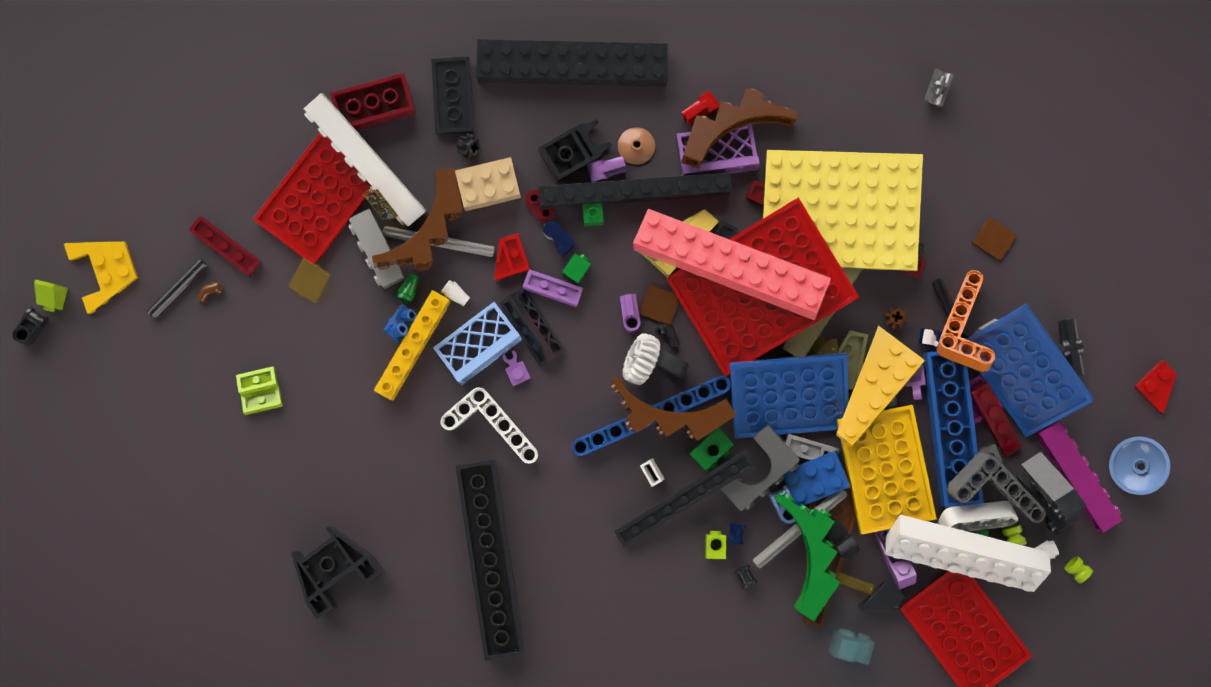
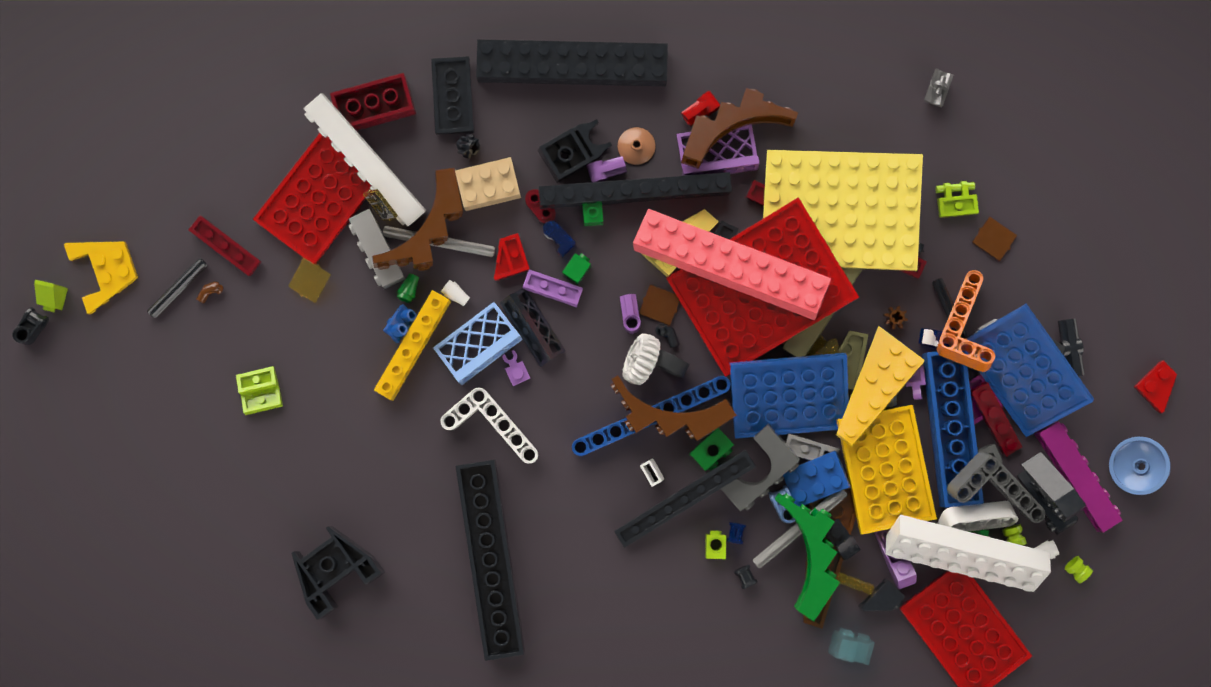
(957, 205): none -> lime plate

